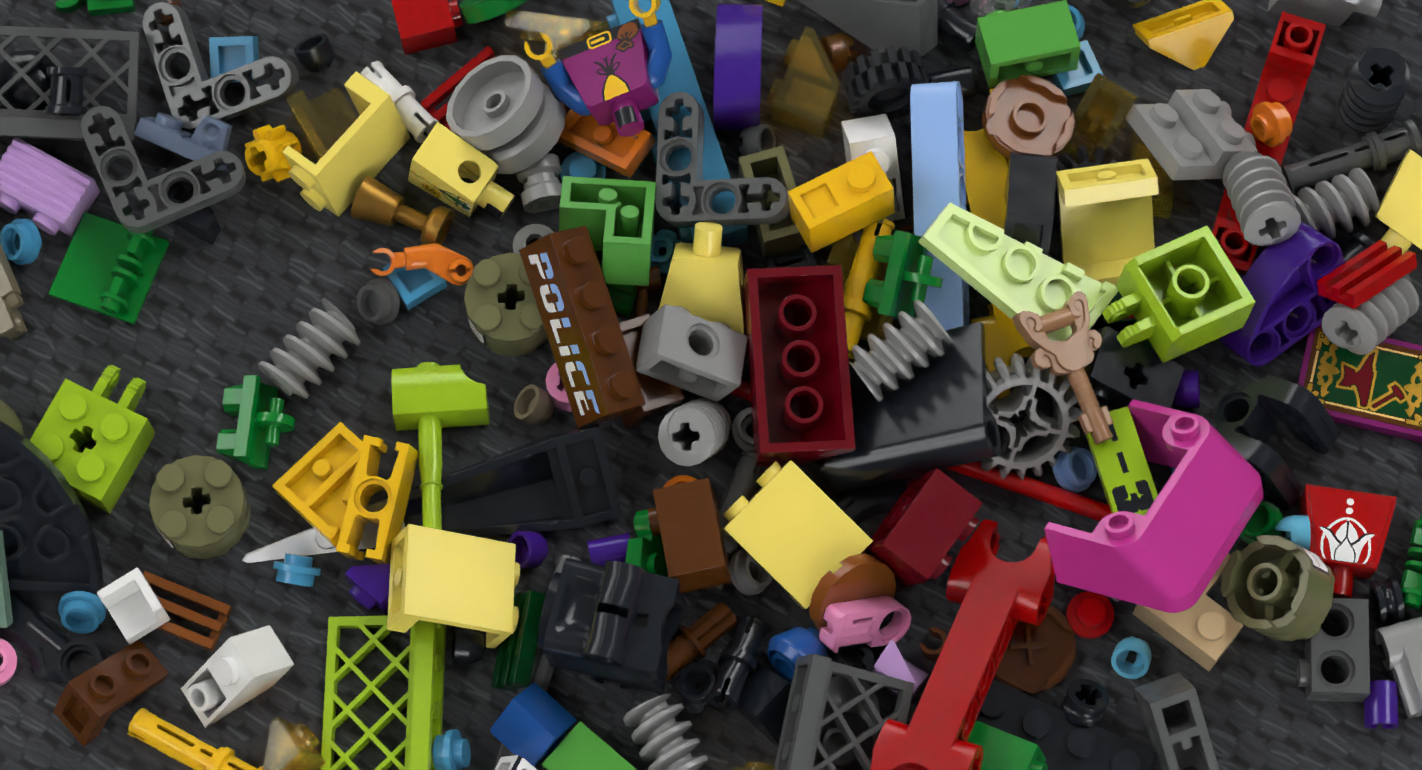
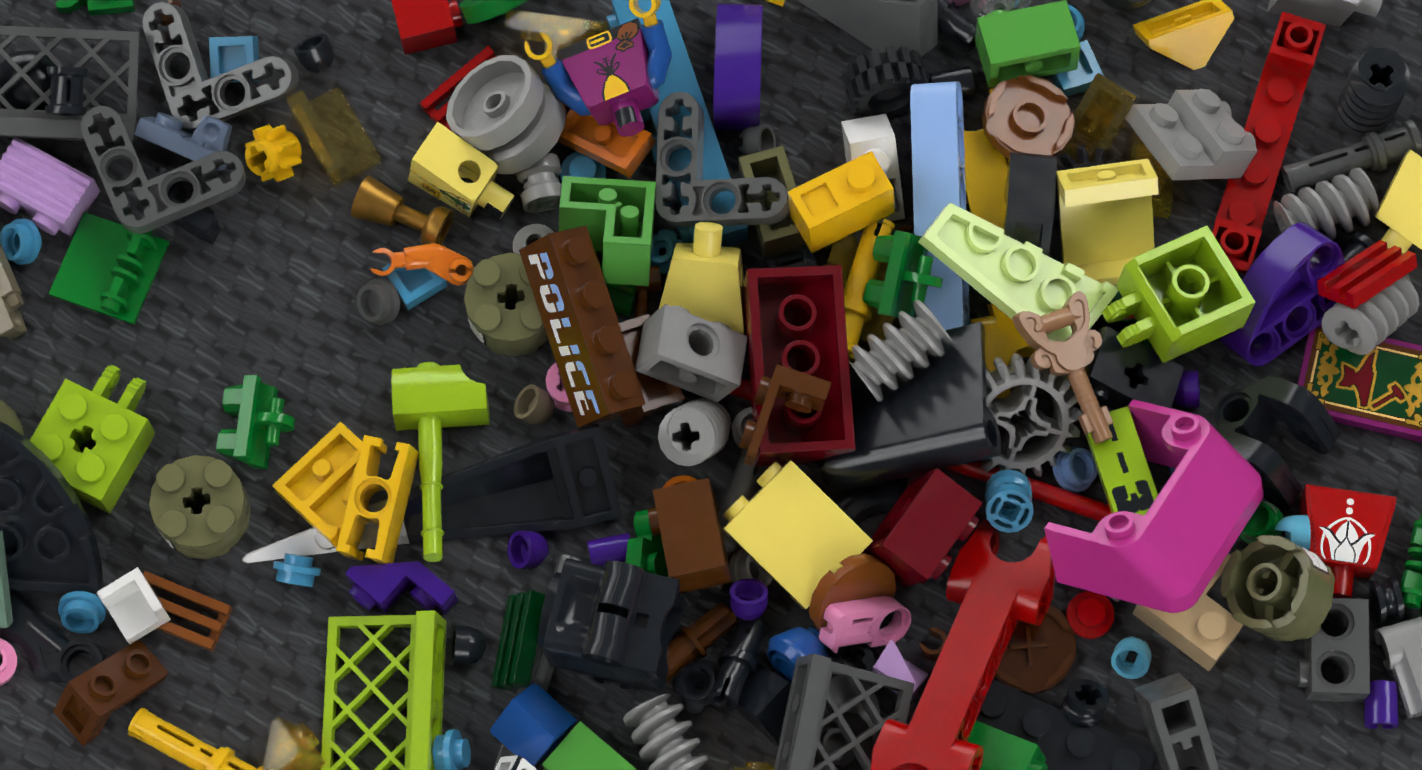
(237, 674): white slope -> none
(310, 351): light grey piece -> none
(356, 154): light yellow panel -> none
(411, 112): white pin -> none
(453, 582): light yellow panel -> none
(748, 599): none -> dark purple hinge
(798, 390): none -> reddish brown bracket
(809, 88): clear yellow slope -> none
(838, 45): clear orange hinge -> none
(1008, 490): none -> dark azure wheel
(1260, 198): light grey piece -> none
(1271, 123): orange plate -> none

